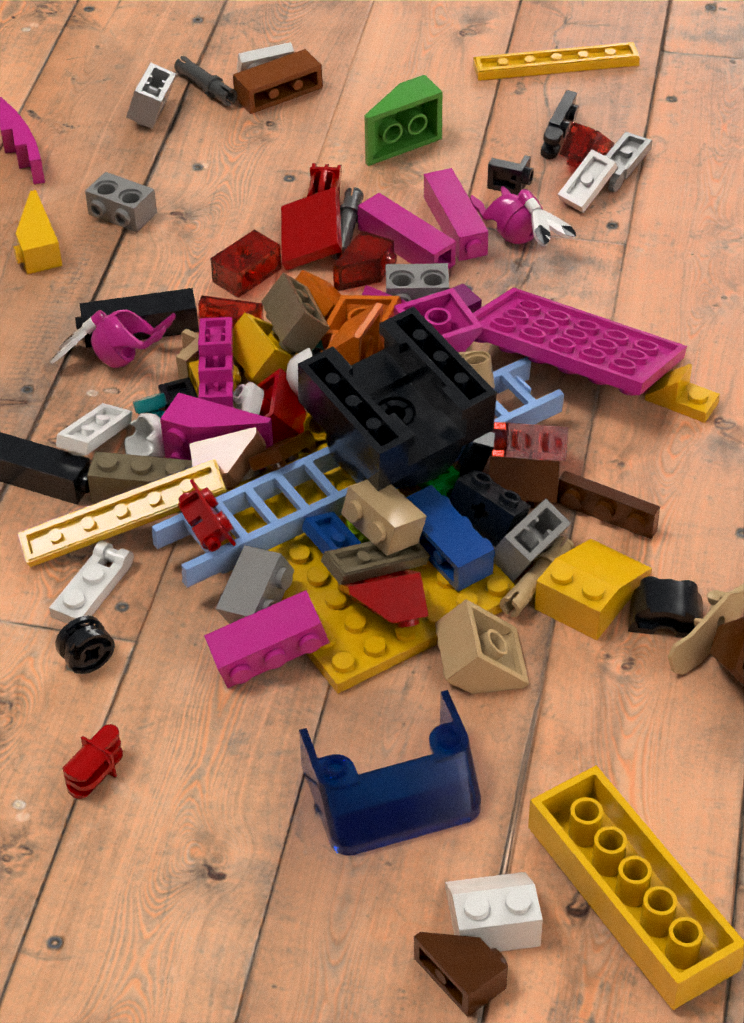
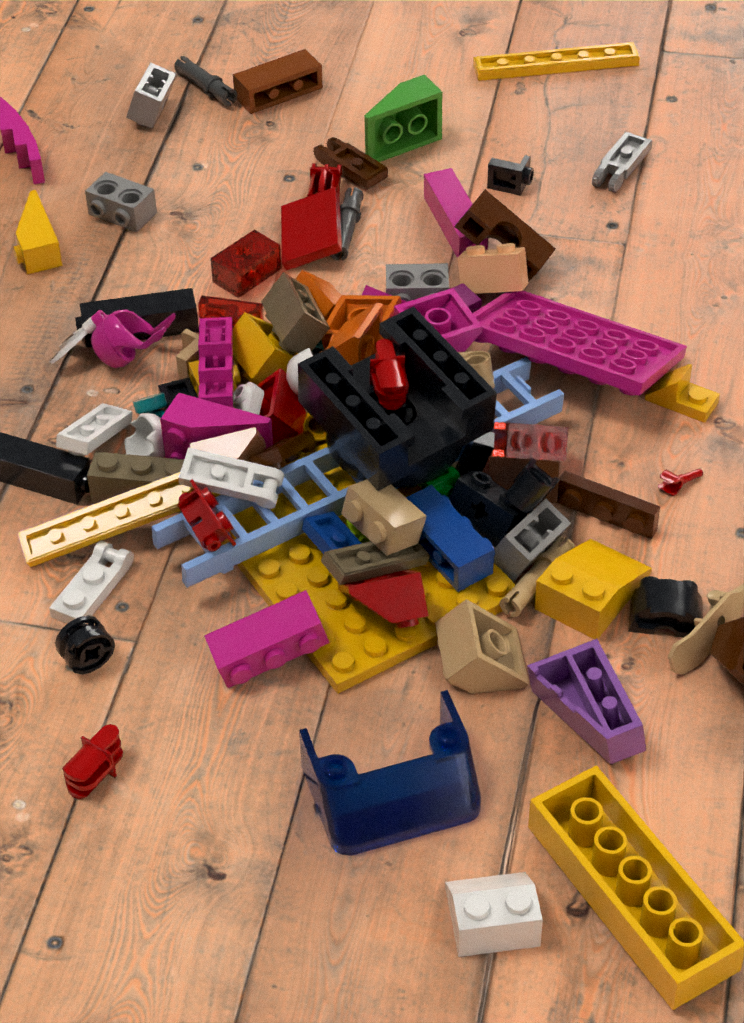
(231, 477): none -> white plate
(254, 583): light grey brick -> none
(260, 56): white plate -> none
(355, 163): none -> reddish brown hinge
(363, 261): clear red slope -> none
(388, 376): none -> red arm
(412, 236): dark pink brick -> none
(462, 968): reddish brown slope -> none
(492, 219): none -> reddish brown arch
(493, 269): none -> light nougat brick
(522, 218): dark pink hair -> none
(530, 487): none -> black piece
(559, 125): black hinge -> none
(581, 141): clear red slope -> none
(587, 181): white plate -> none
(590, 700): none -> medium lavender wedge
(673, 483): none -> red hand

